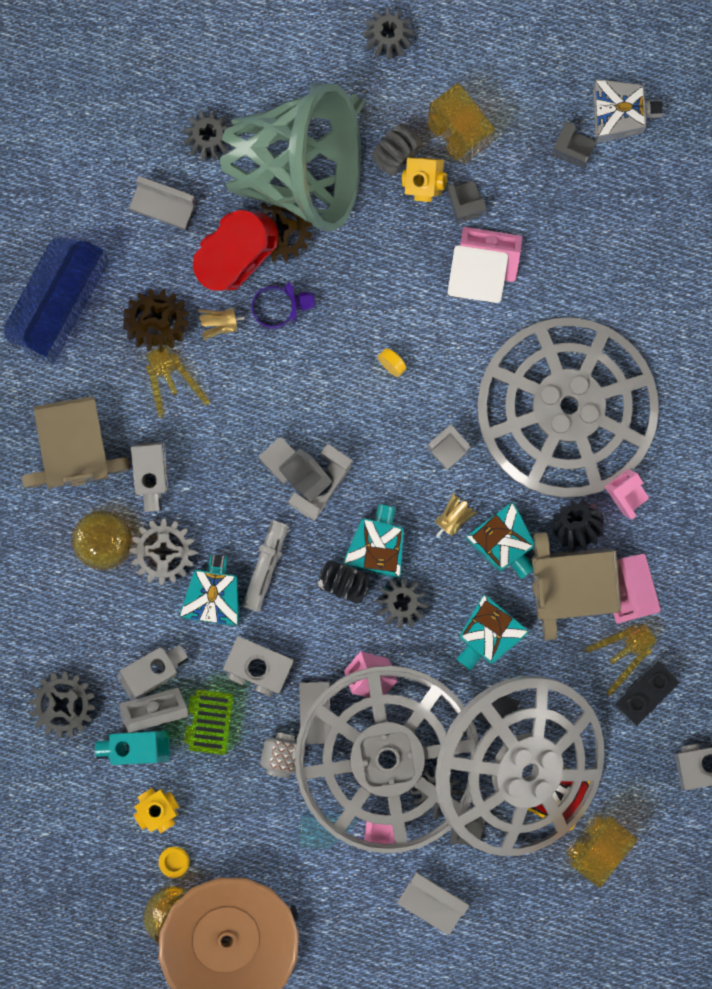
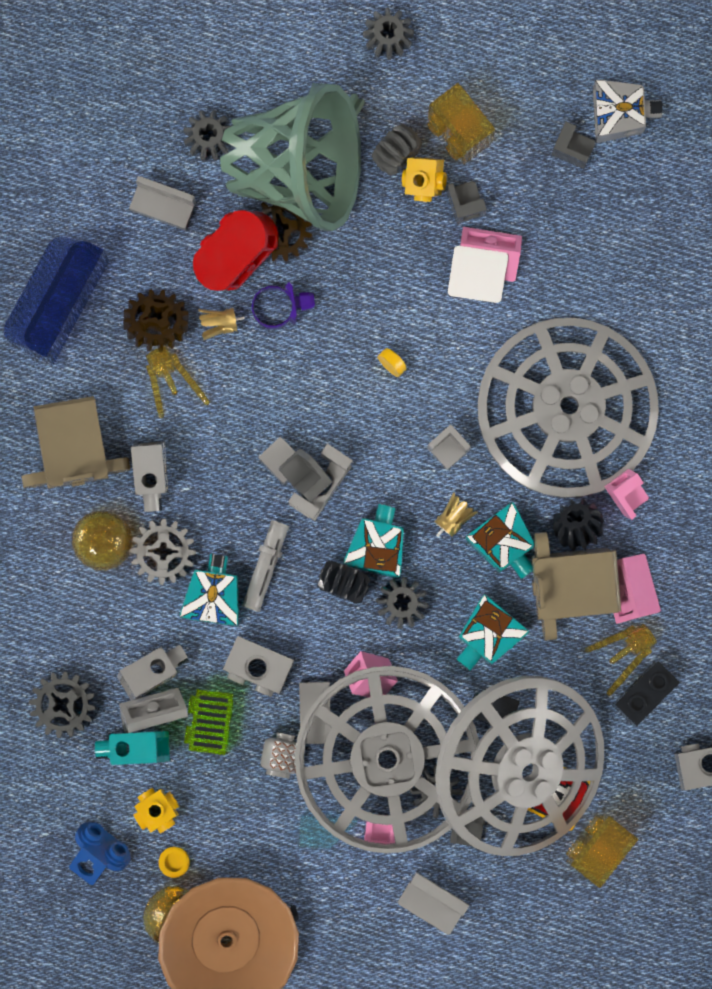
(100, 849): none -> blue bracket

